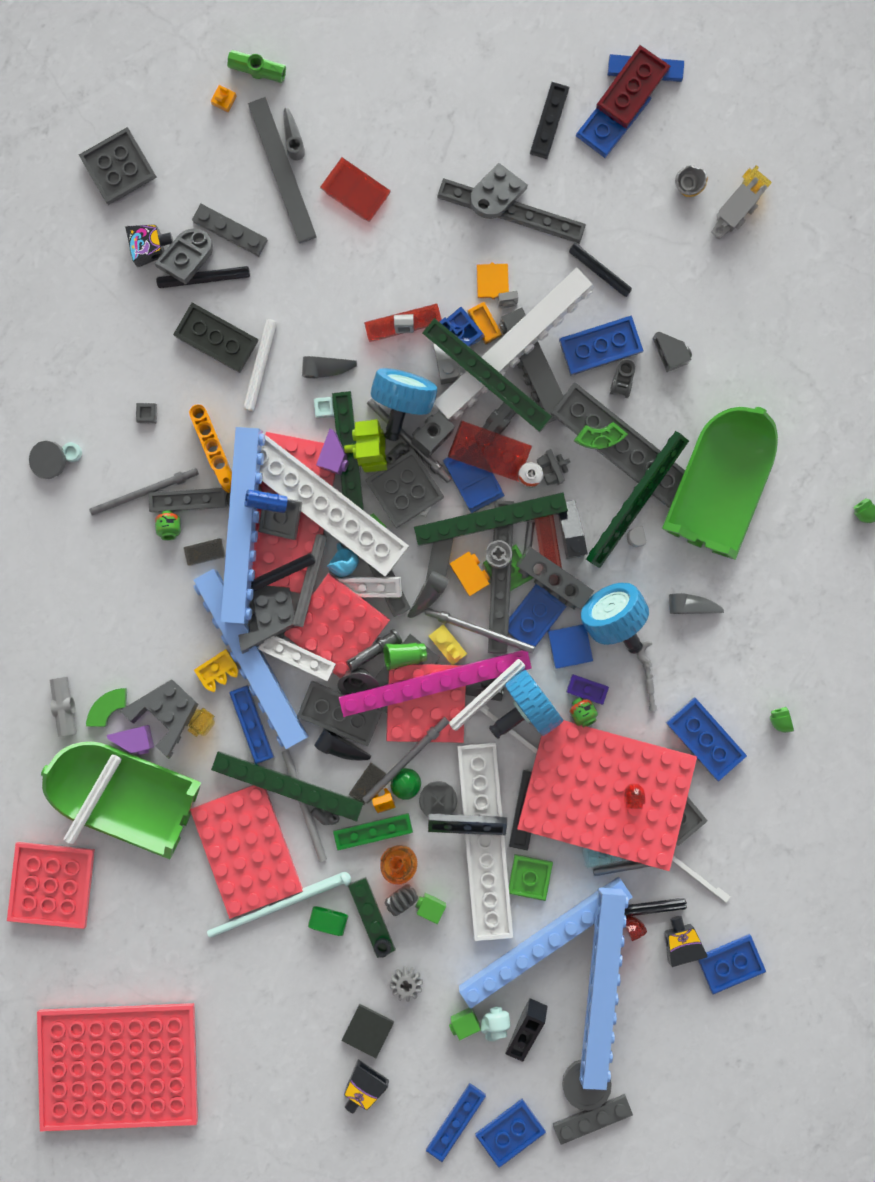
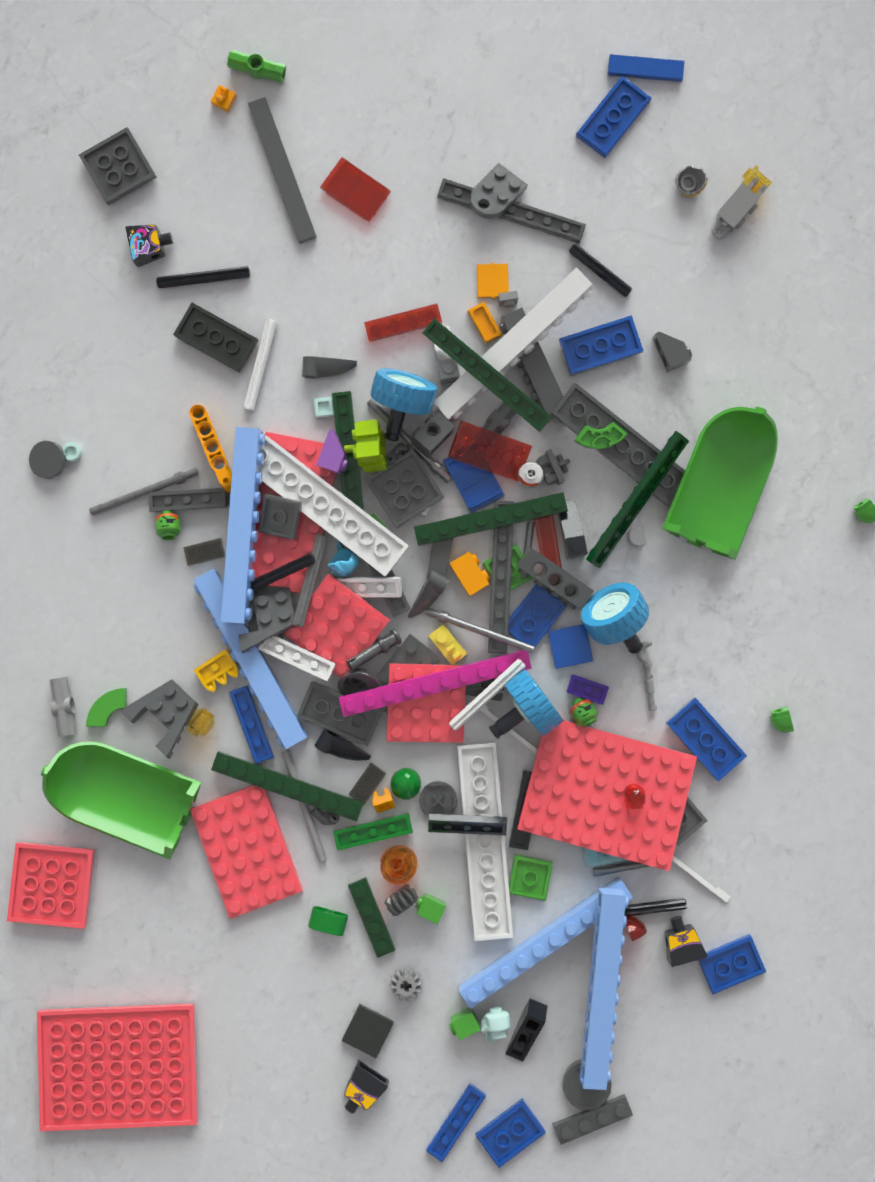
(92, 799): white axle -> none
(134, 740): medium lavender slope -> none
(146, 412): dark grey tile -> none
(185, 255): dark grey plate -> none
(229, 229): dark grey plate -> none
(265, 501): blue axle -> none
(292, 137): dark grey piece -> none
(310, 891): light aqua bar -> none
(382, 953): black axle -> none
(403, 655): bright green plant -> none
(404, 323): light grey brick -> none
(431, 734): flat silver bar -> none
(463, 327): blue slope -> none
(498, 554): light grey wheel -> none
(549, 120): black tile -> none
(623, 382): dark grey piece -> none
(633, 86): dark red tile -> none
(690, 604): dark grey piece -> none

